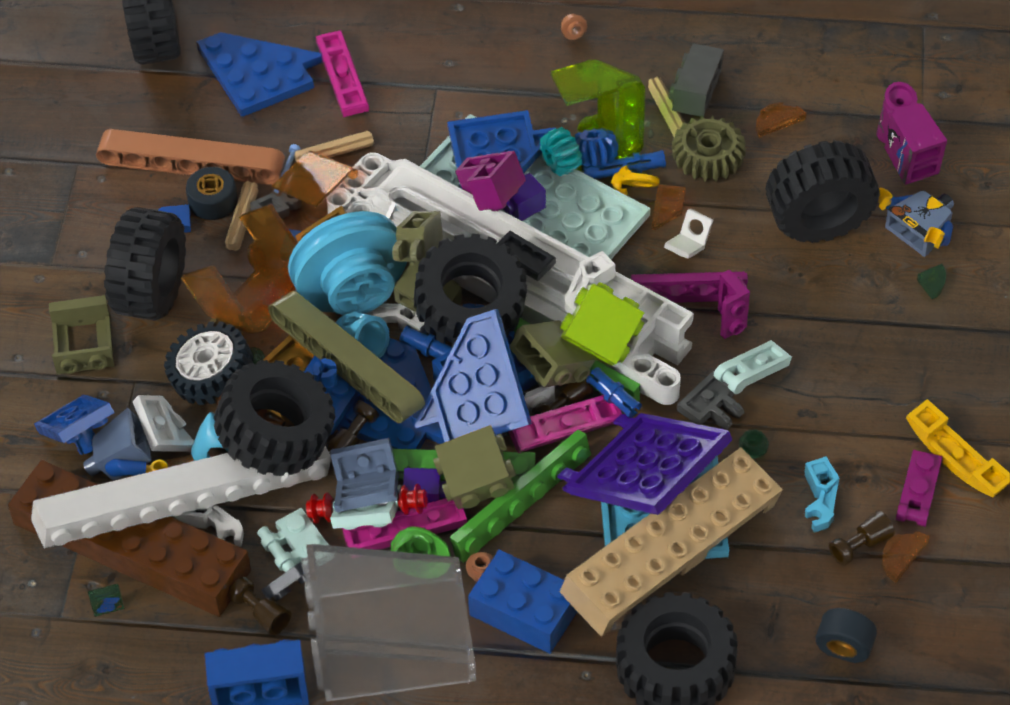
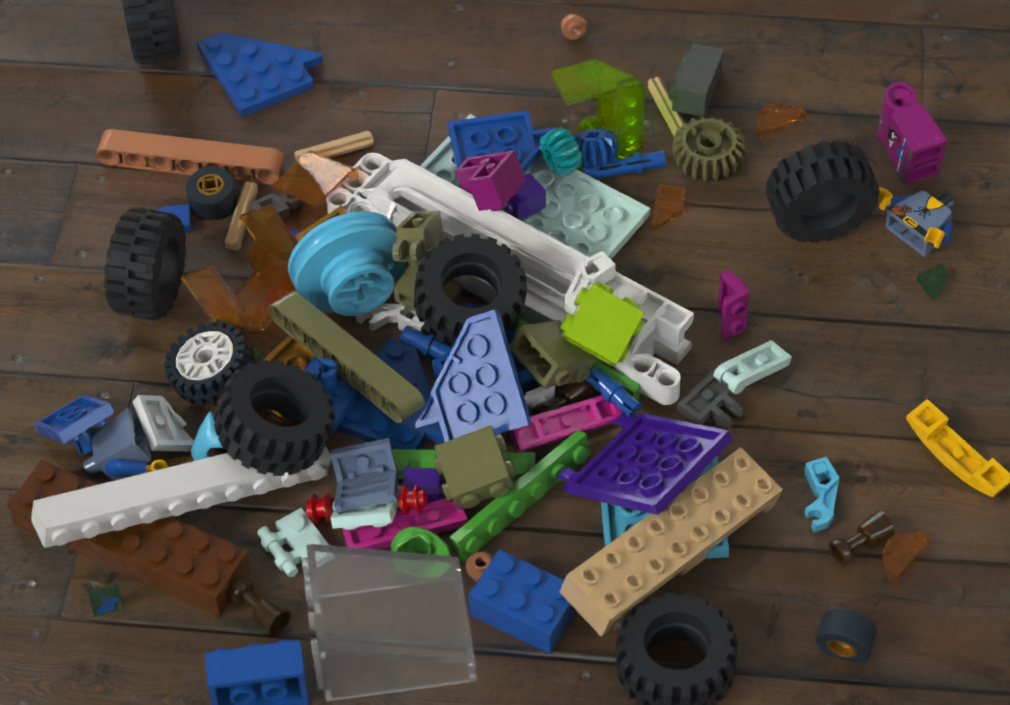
(78, 313): olive panel -> none
(217, 518): white piece -> none
(280, 586): plate -> none
(293, 148): light blue piece -> none
(342, 73): dark pink plate -> none
(348, 436): dark brown piece -> none
(368, 330): medium azure piece -> none
(532, 258): black plate -> none
(626, 177): yellow piece -> none
(685, 286): magenta fence -> none
(687, 242): white bracket -> none
(757, 438): clear green plate -> none
(919, 487): magenta plate -> none

